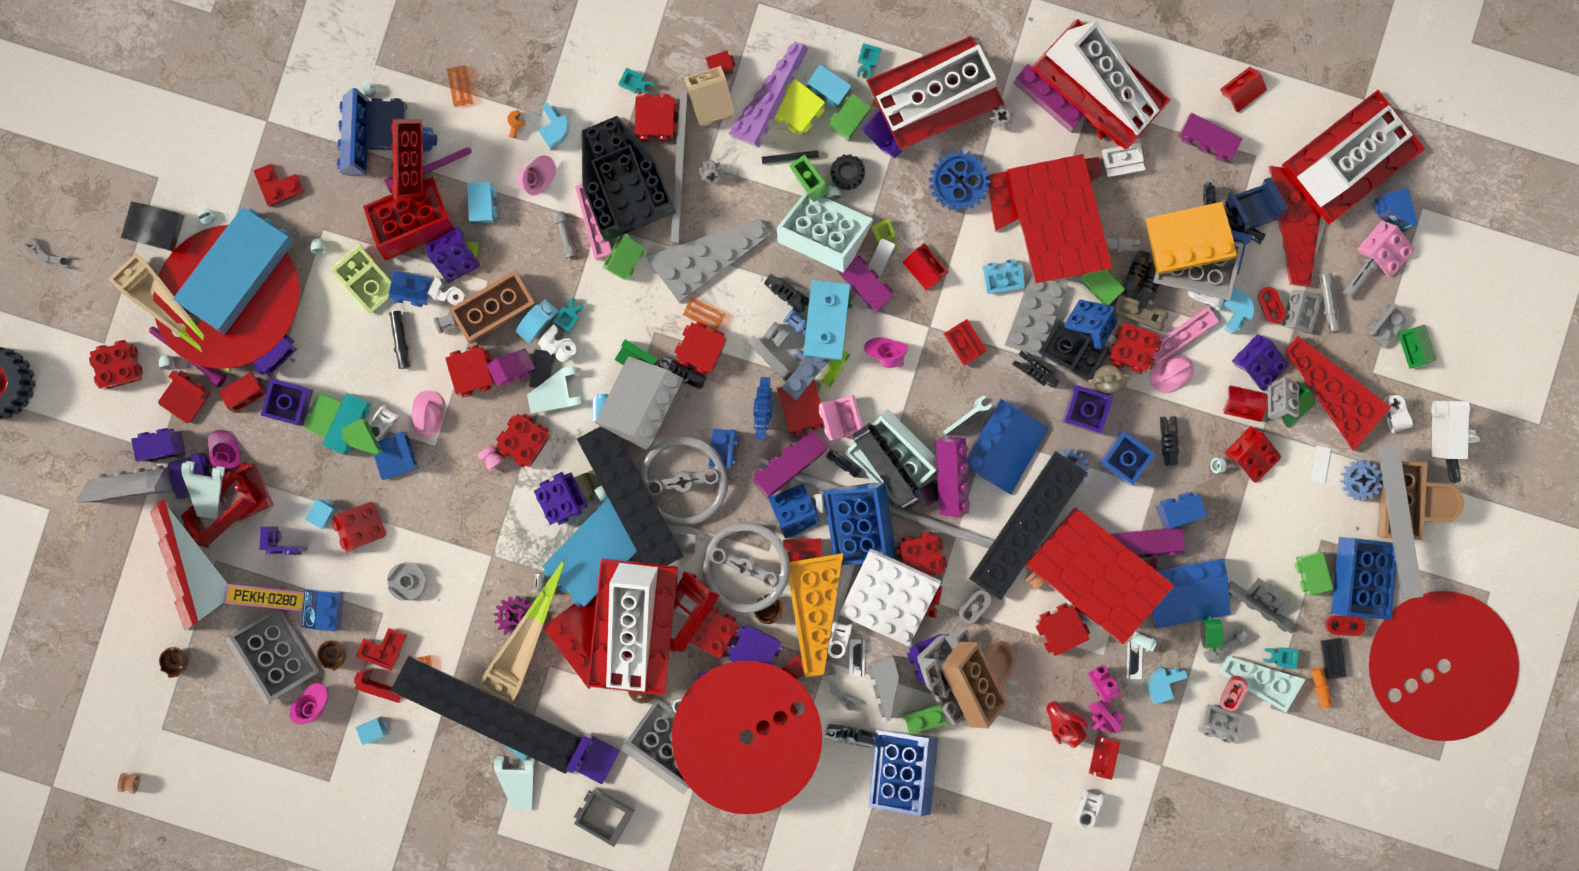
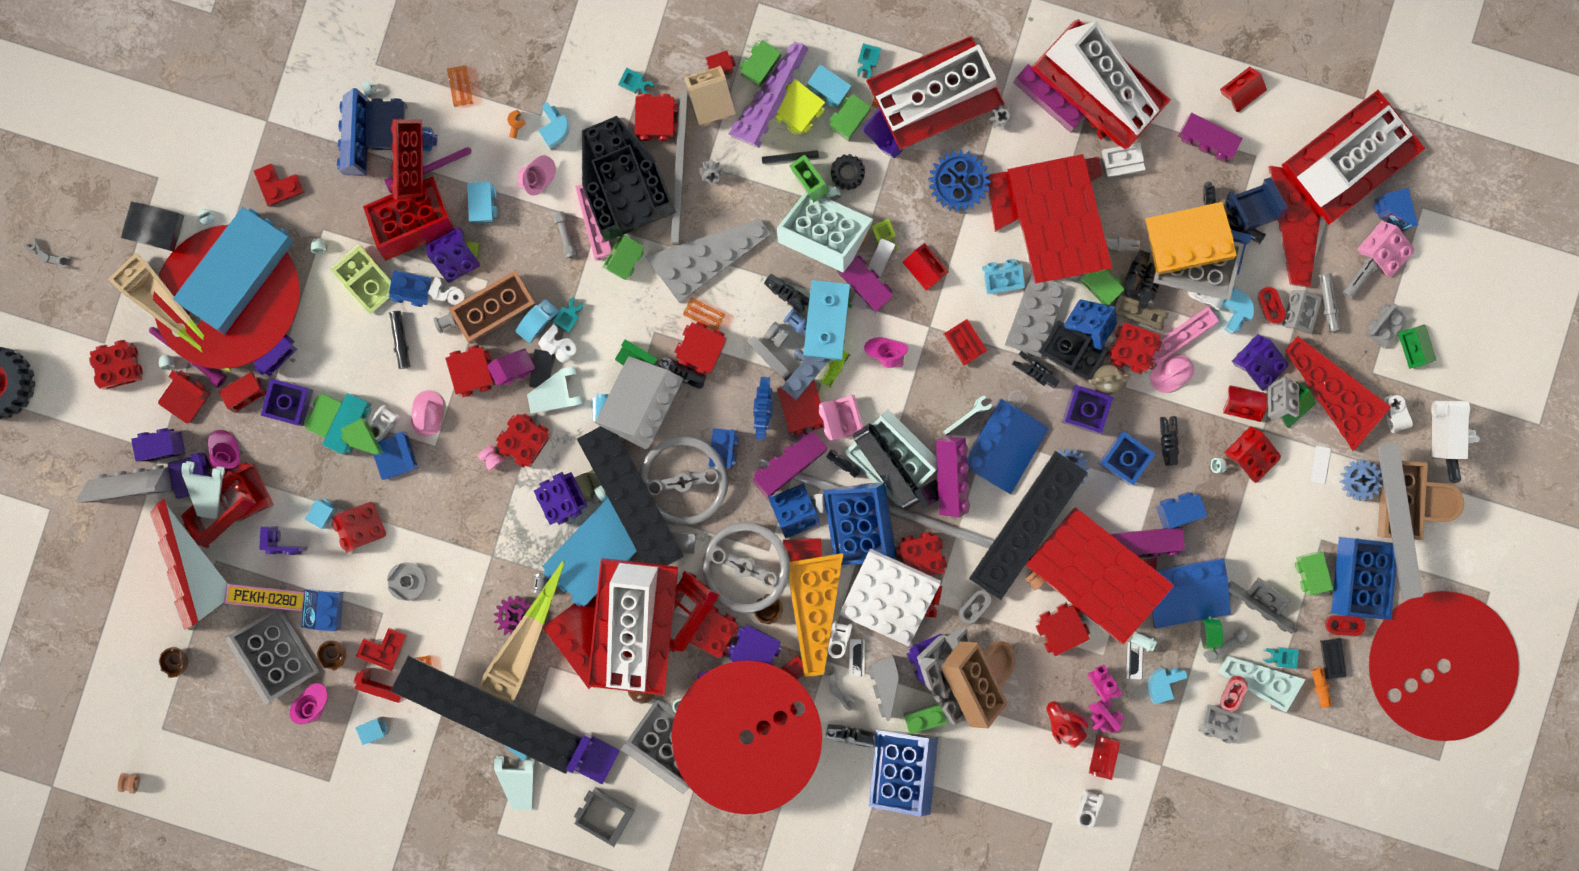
(760, 63): none -> bright green brick

